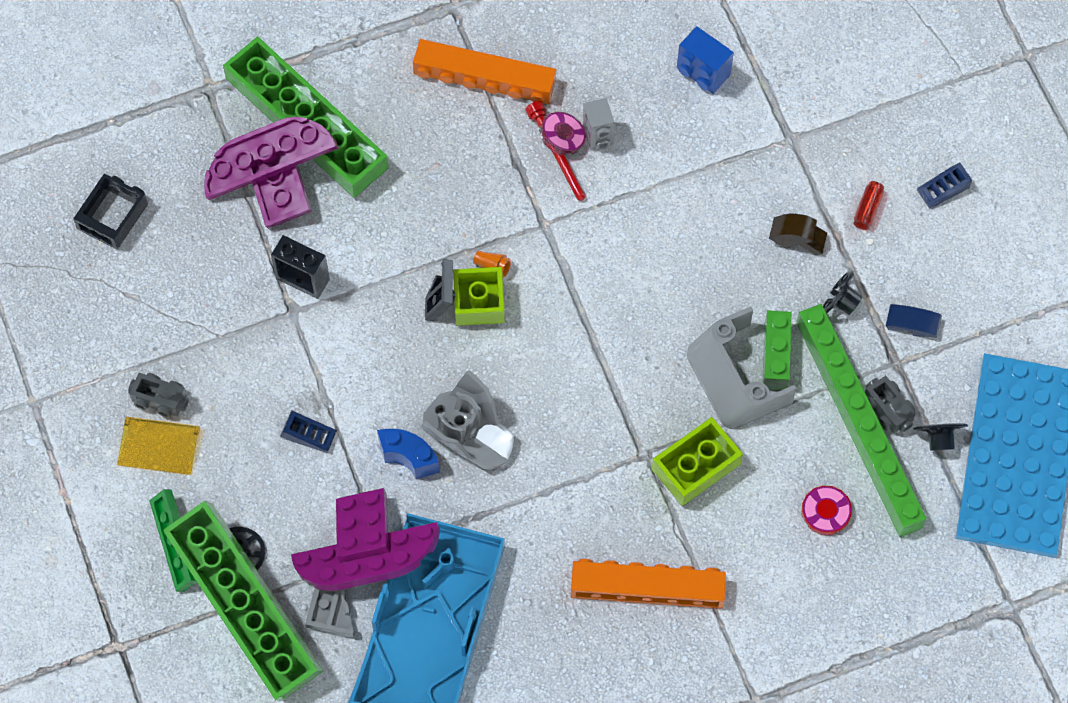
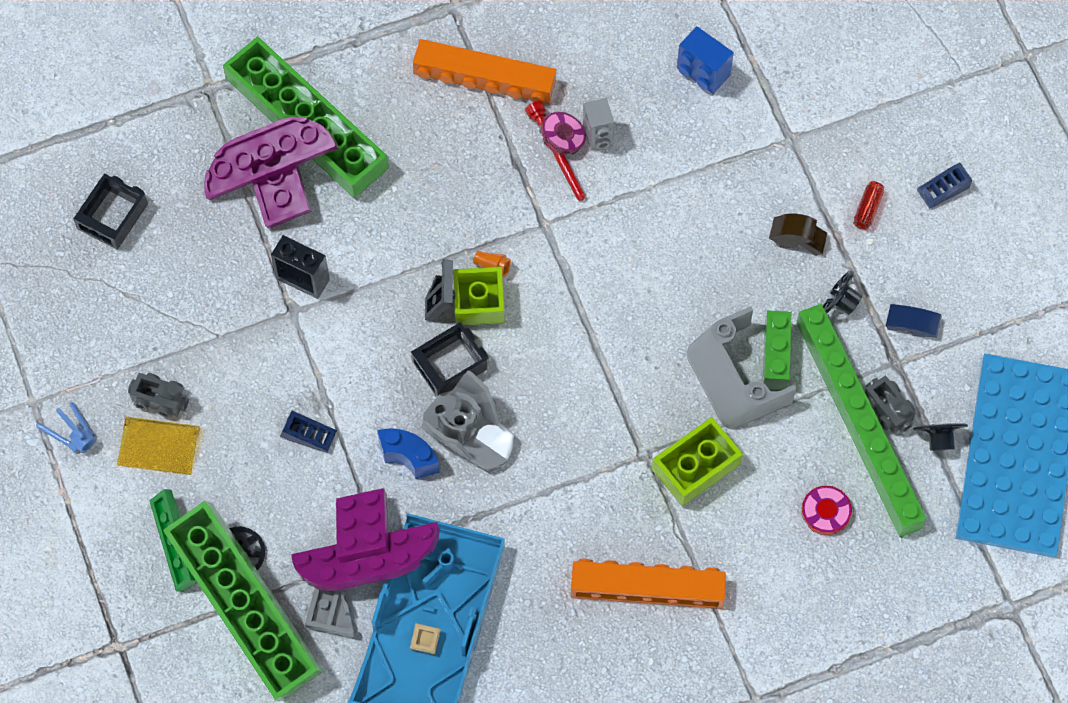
(80, 438): none -> medium blue plant
(425, 639): none -> tan tile
(426, 350): none -> black window

